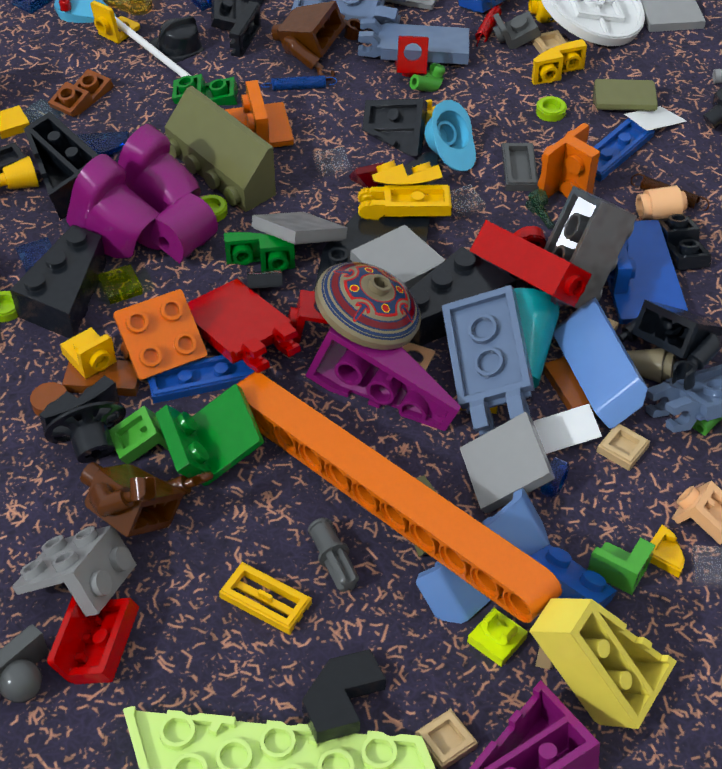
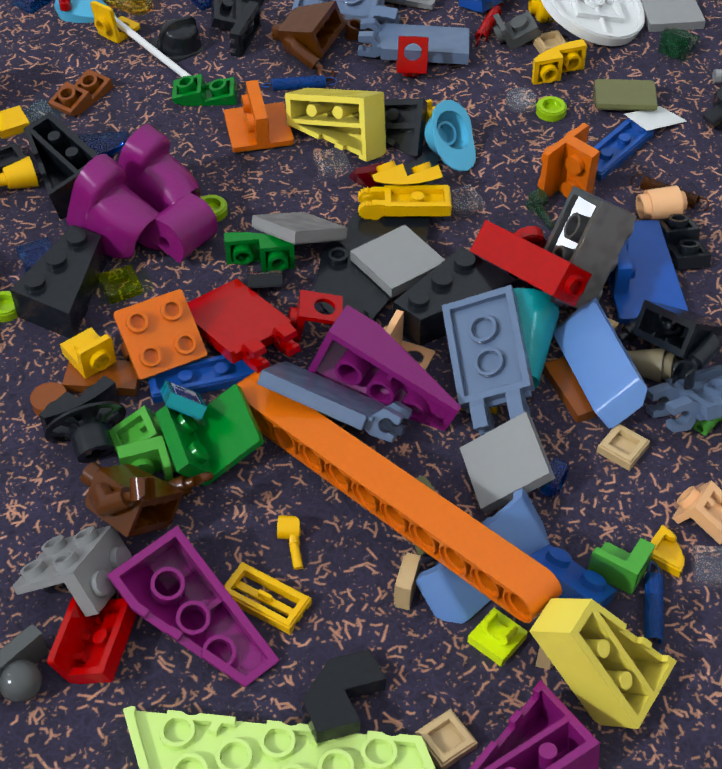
(148, 455): none -> bright green bracket
(183, 400): none -> teal tile
(187, 601): none -> magenta wedge
(221, 150): olive slope -> none
(289, 528): none -> yellow hand
(333, 554): dark grey axle -> none
(336, 400): none -> sand blue tile
(343, 117): none -> light yellow wedge
(367, 305): dish -> none
(406, 581): none -> tan tile
(429, 82): bright green arm -> none
(519, 166): dark grey tile -> none
(521, 100): none -> clear tile
(567, 428): white sticker -> none
(654, 605): none -> blue piece
(677, 43): none -> clear green bracket

